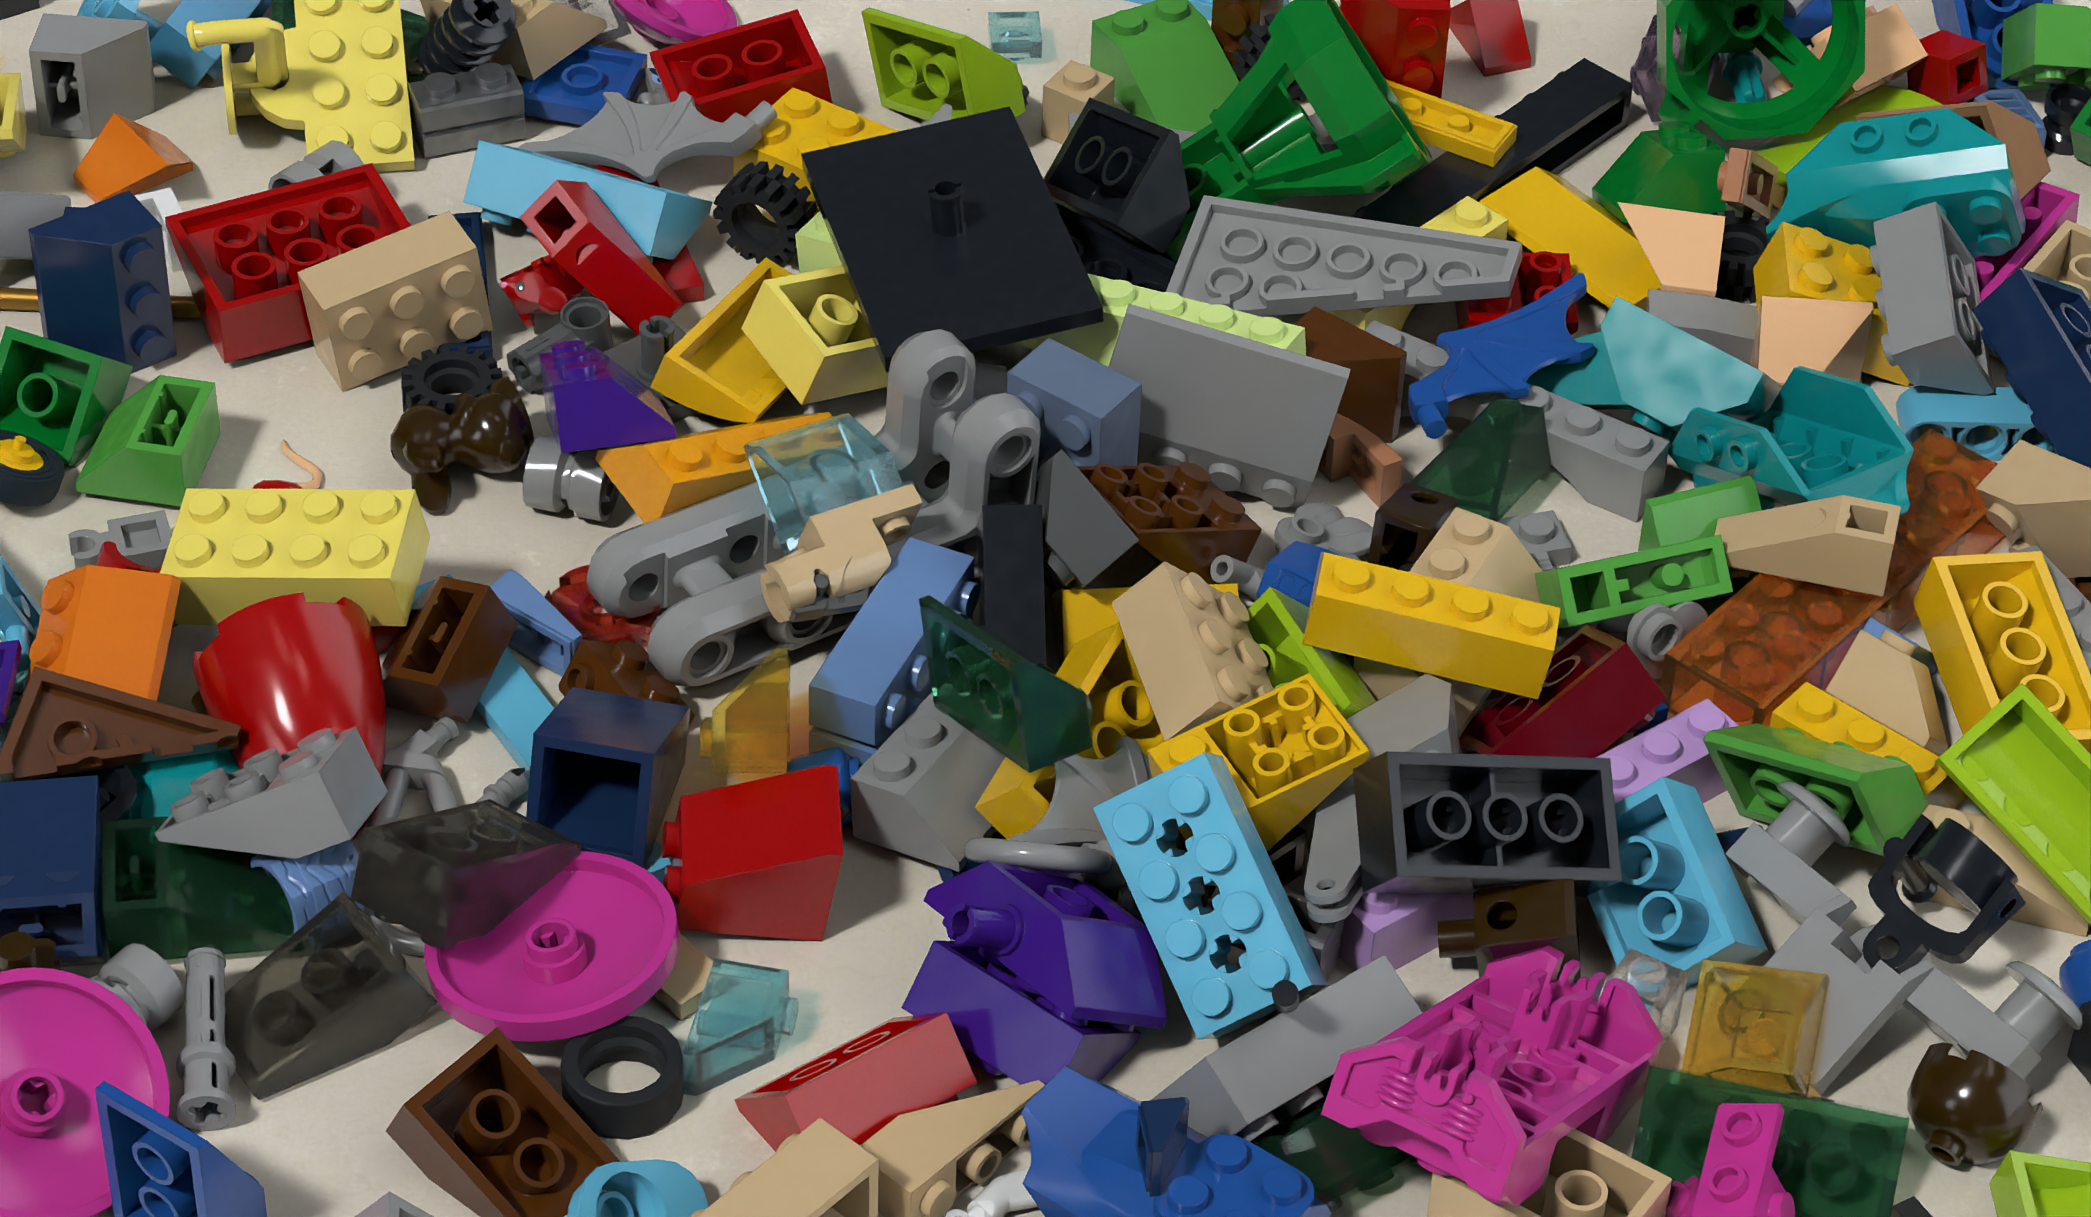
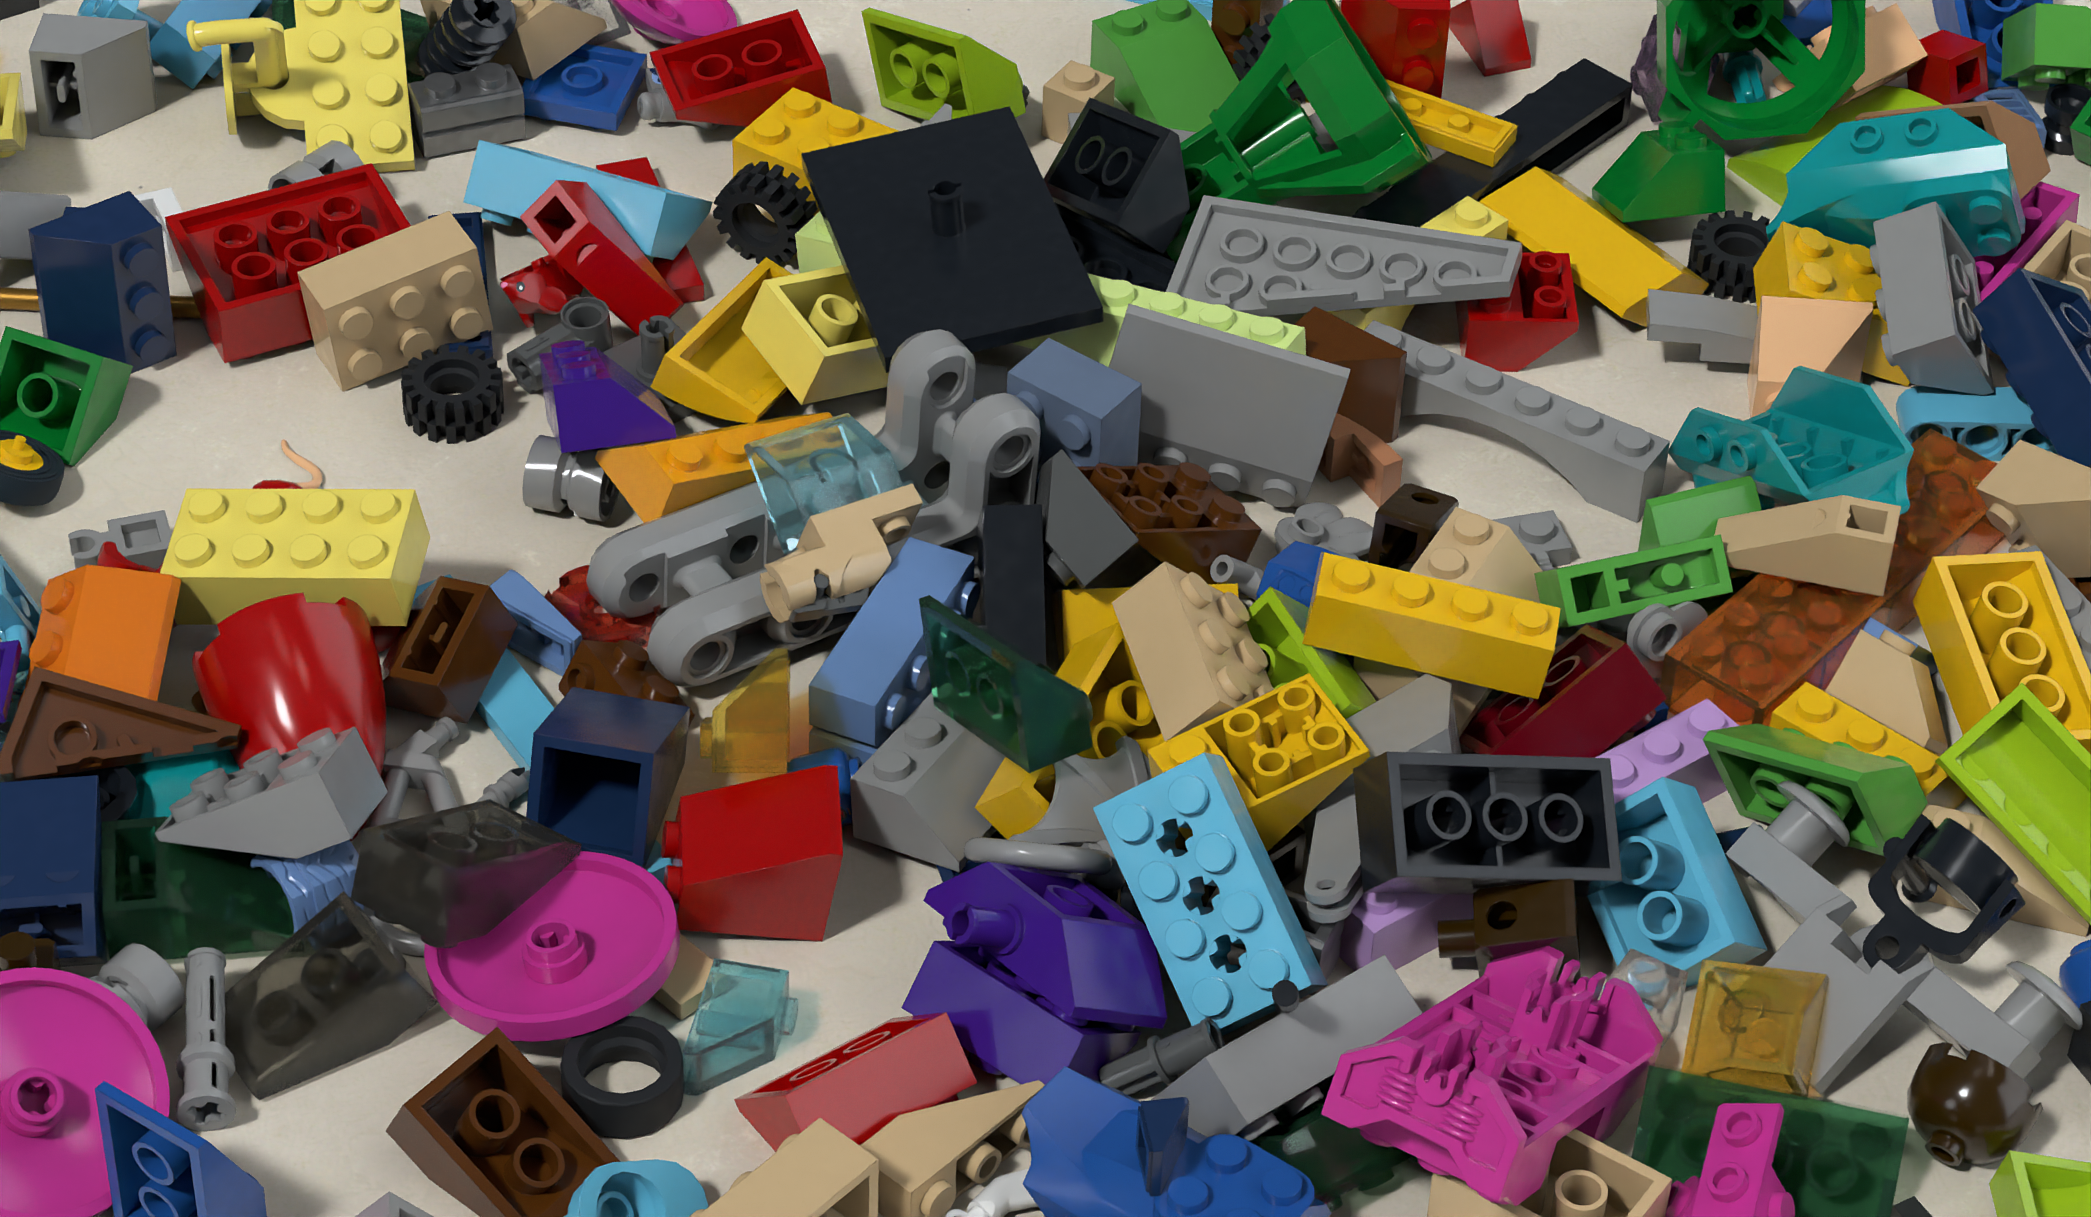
(128, 159): orange slope -> none
(155, 443): bright green slope -> none
(482, 433): dark brown animal -> none
(653, 136): light grey animal -> none
(1015, 34): clear light blue plate -> none
(1162, 1058): none -> dark grey axle
(1491, 459): clear green slope -> none
(1500, 356): blue animal -> none
(1657, 374): teal slope -> none
(1680, 246): light nougat slope -> none
(1750, 183): nougat hinge -> none

